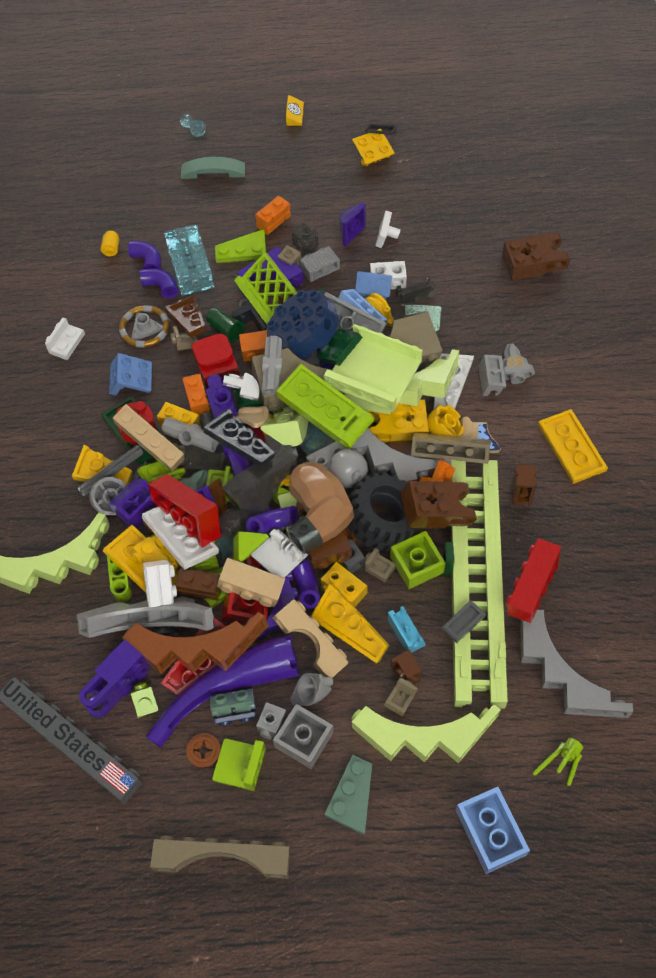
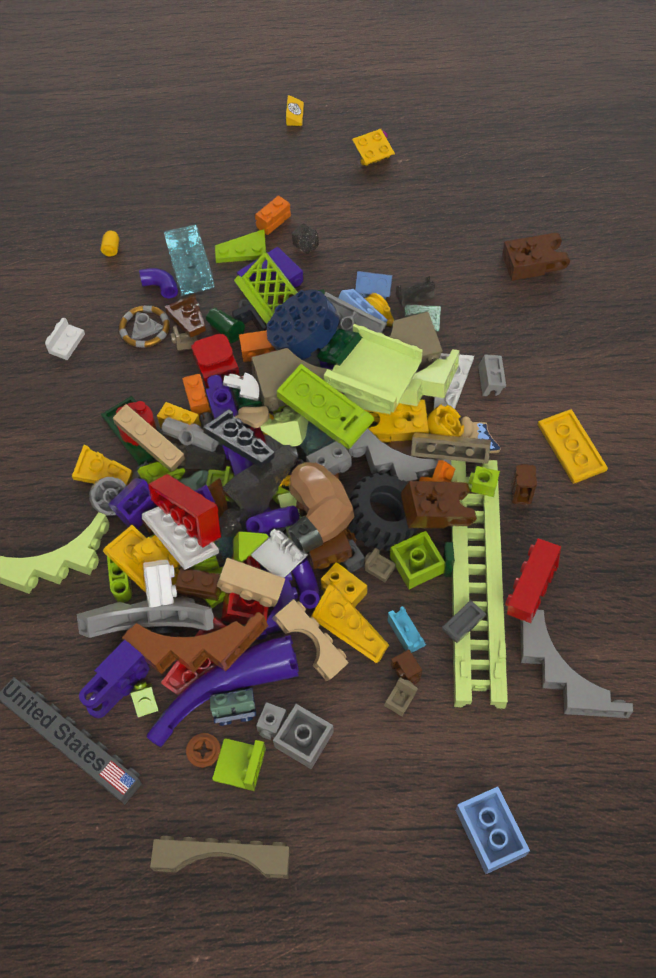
(112, 468): dark grey axle -> none
(130, 373): medium blue bracket -> none
(146, 251): dark purple cylinder -> none
(197, 127): clear light blue plate -> none
(212, 165): sand green slope -> none
(271, 365): light grey piece -> none
(290, 256): dark tan bracket -> none
(311, 689): light grey hat -> none
(319, 263): light grey brick -> none
(348, 467): light grey cylinder -> none
(351, 797): sand green wing -> none
(352, 222): dark purple slope -> none
(381, 126): black piece -> none
(386, 230): white tile -> none
(394, 268): white brick -> none
(453, 737): yellowish green arch -> none
(485, 488): none -> lime brick
(515, 366): light grey rock -> none
(570, 751): lime plant -> none

